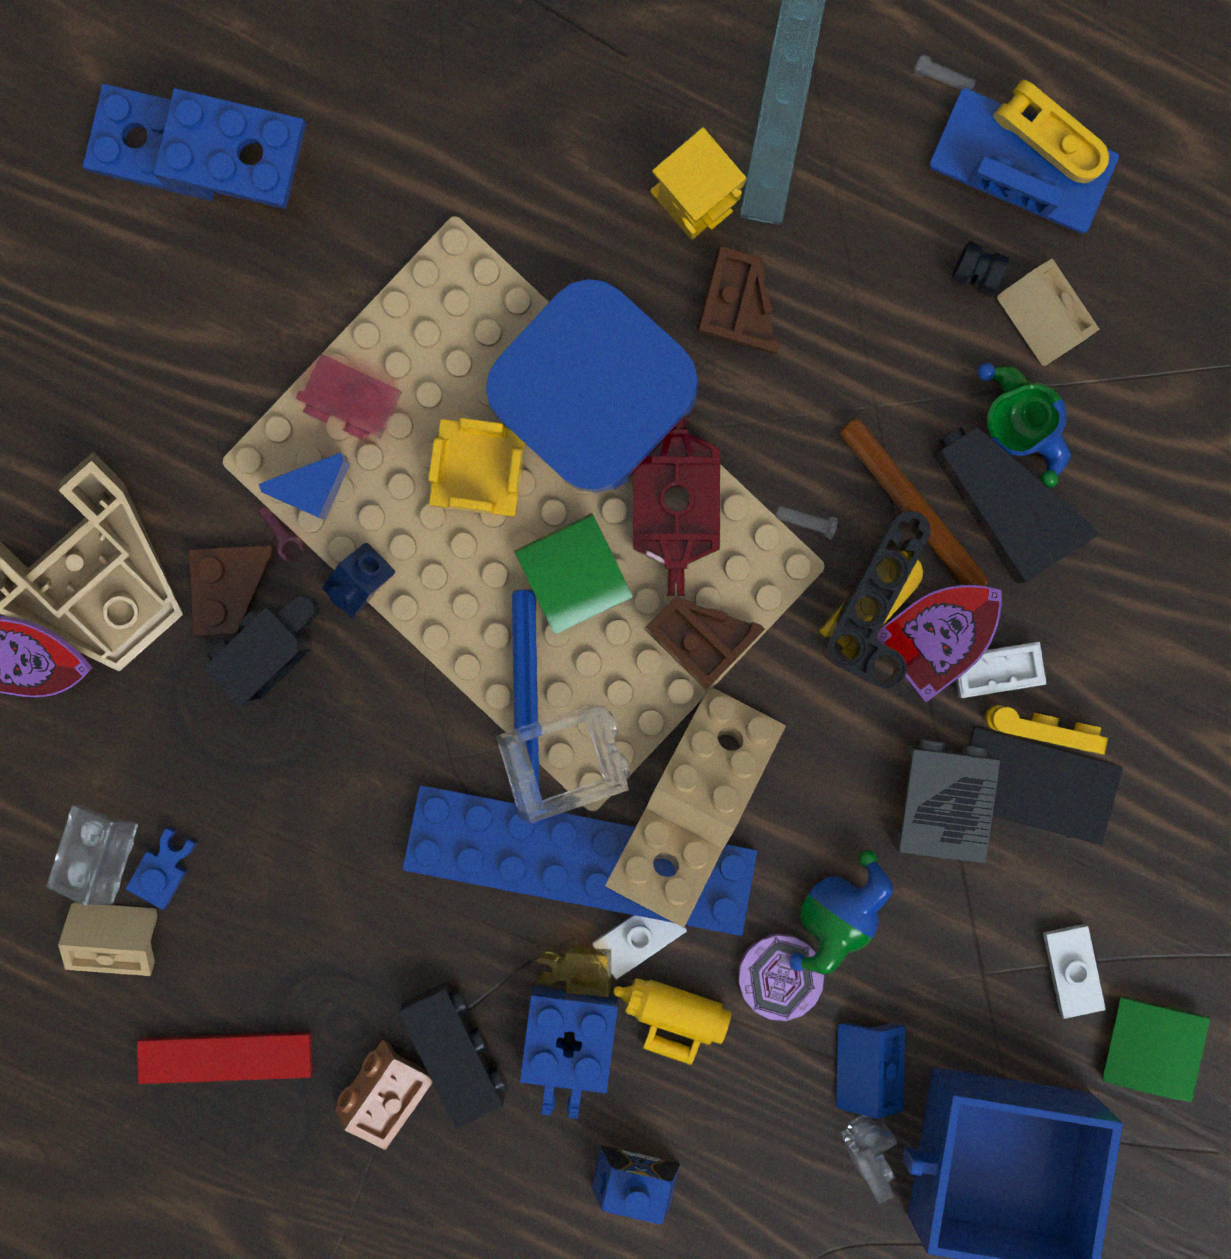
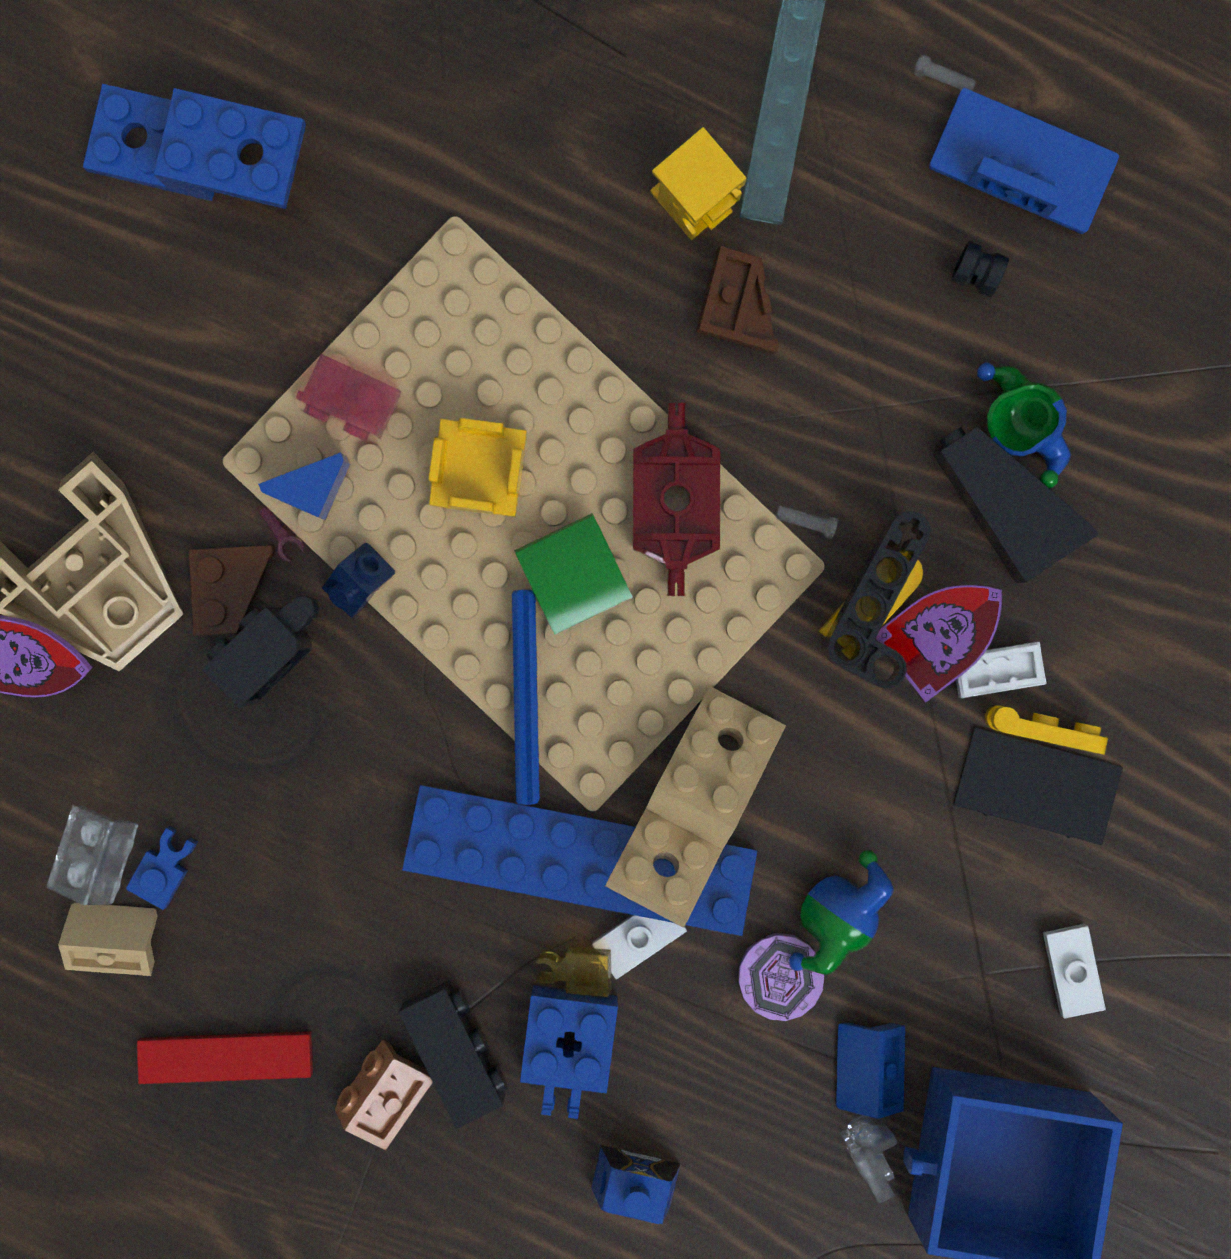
(521, 773): clear window -> none
(592, 385): blue tile -> none
(675, 1012): yellow piece -> none
(701, 638): reddish brown wing -> none
(909, 499): dark orange axle -> none
(948, 802): dark grey panel -> none
(1047, 312): tan panel -> none
(1054, 134): yellow plate -> none
(1156, 1049): green slope -> none

